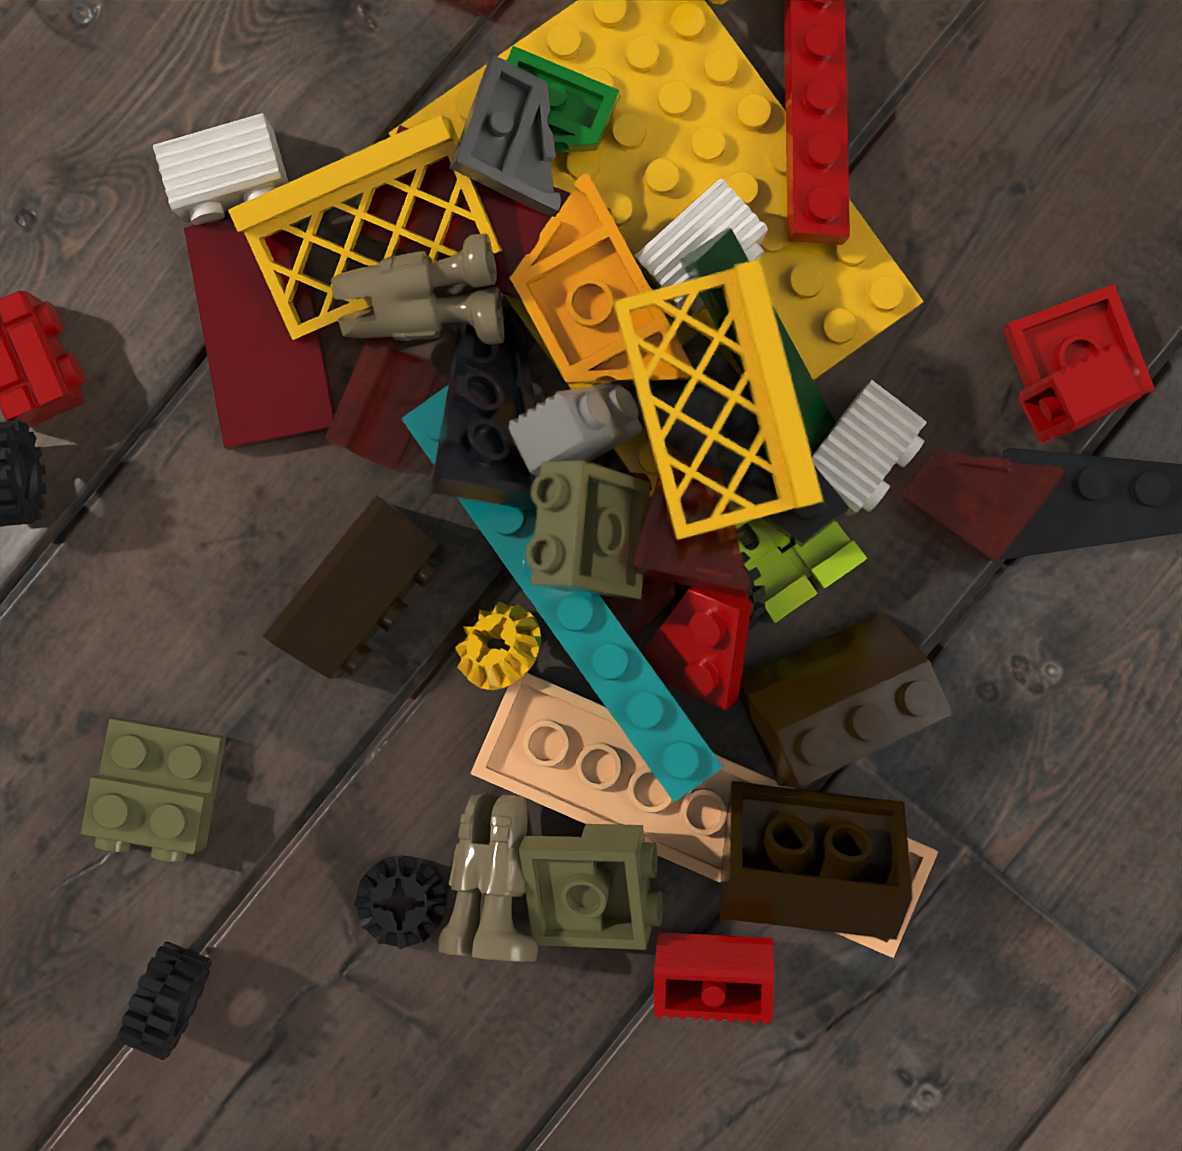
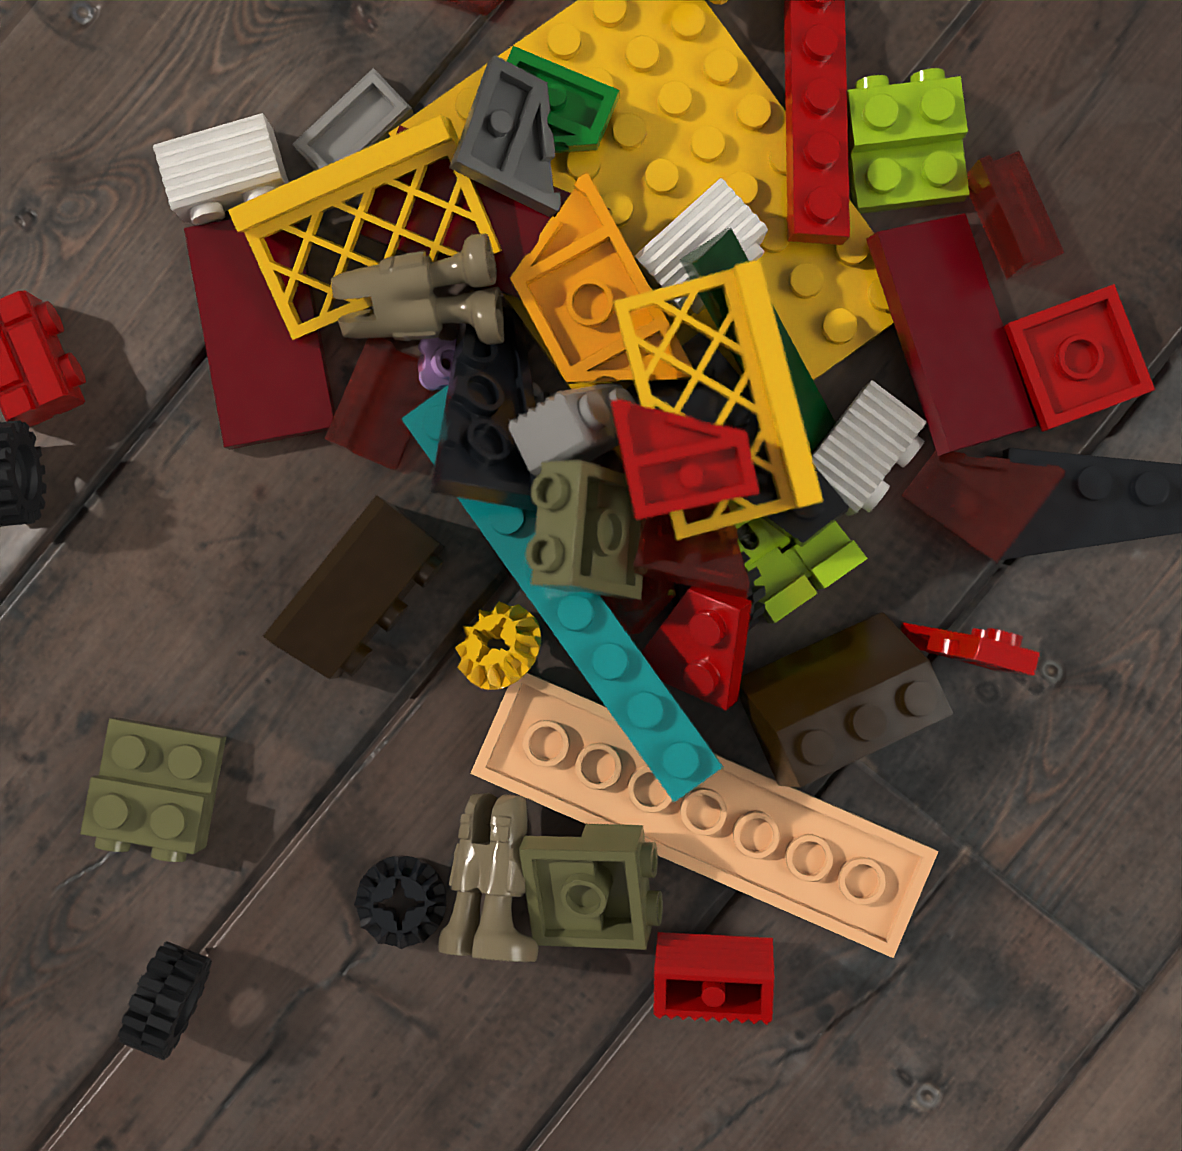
(354, 122): none -> light grey tile
(431, 372): none -> lavender plate
(680, 460): none -> red wing
(815, 861): dark brown slope -> none
(906, 142): none -> lime plate
(951, 332): none -> dark red tile
(983, 648): none -> red wing
(1012, 214): none -> clear red panel
(1081, 392): red brick -> none

